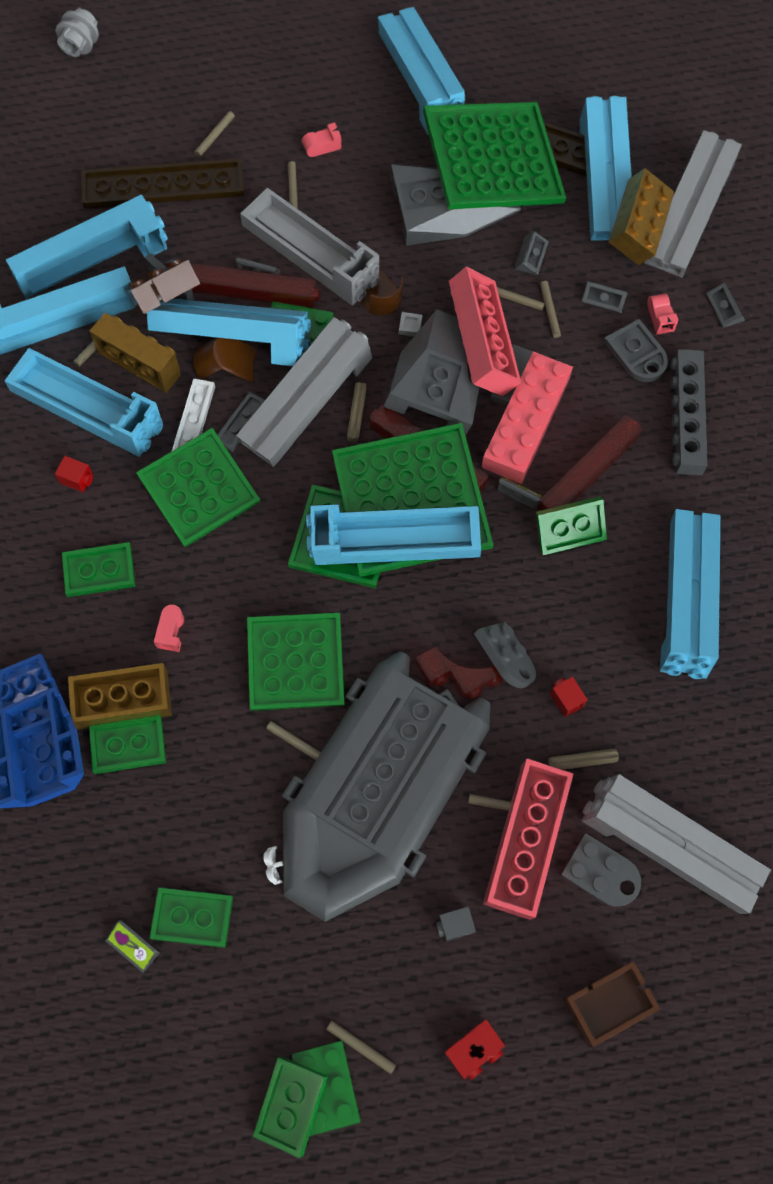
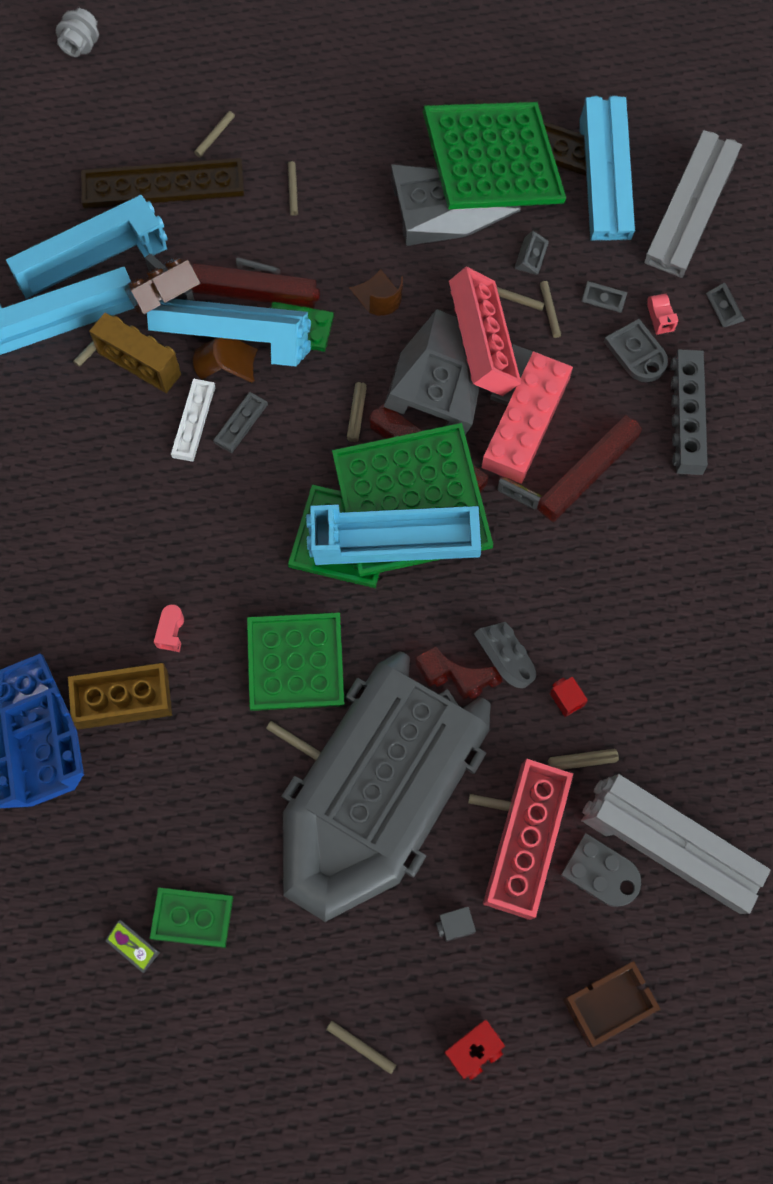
(74, 474): red brick -> none
(86, 402): medium azure brick -> none
(98, 569): green plate -> none
(127, 744): green plate -> none
(198, 487): green plate -> none
(270, 861): white piece -> none
(290, 1106): green plate -> none
(305, 390): light grey brick -> none
(312, 247): light grey brick -> none
(322, 141): coral leg -> none
(338, 1100): green plate -> none
(410, 324): light grey plate -> none
(420, 60): medium azure brick -> none
(571, 525): plate -> none
(641, 217): pearl gold brick -> none
(692, 595): medium azure brick -> none

